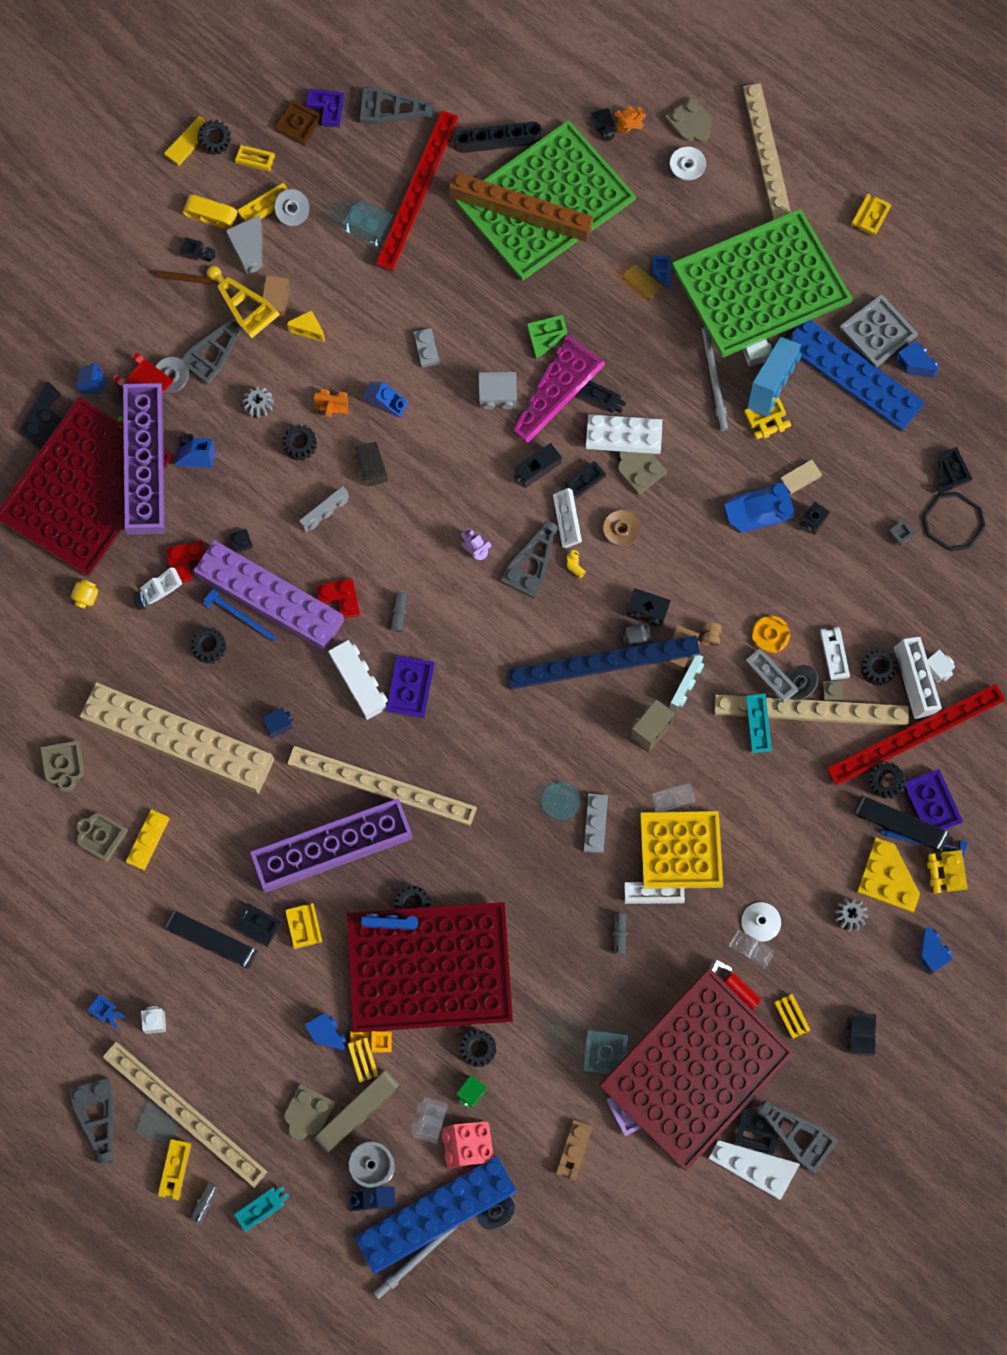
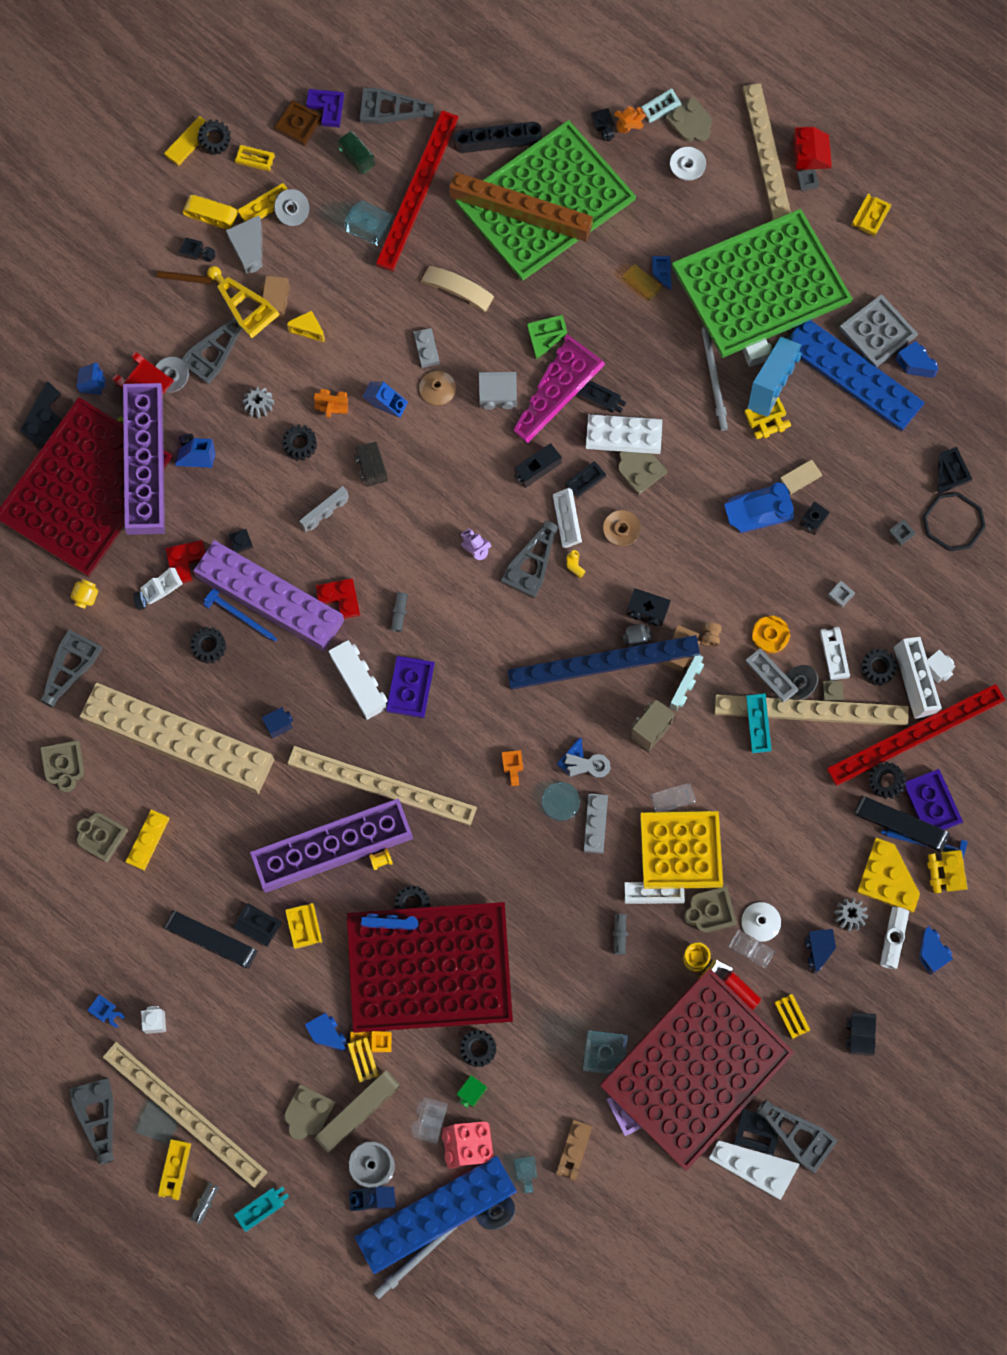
(79, 646): none -> dark grey plate
(356, 152): none -> clear green brick
(380, 859): none -> yellow bush
(439, 395): none -> medium nougat dish
(458, 286): none -> tan slope
(513, 763): none -> orange plate
(526, 1171): none -> clear light blue plate
(576, 750): none -> blue tile
(597, 765): none -> light grey piece
(658, 101): none -> light aqua slope
(696, 957): none -> yellow wheel
(711, 911): none -> dark tan plate
(807, 180): none -> dark grey plate
(811, 149): none -> red slope
(821, 946): none -> dark blue slope
(841, 594): none -> light grey plate
(897, 926): none -> white piece

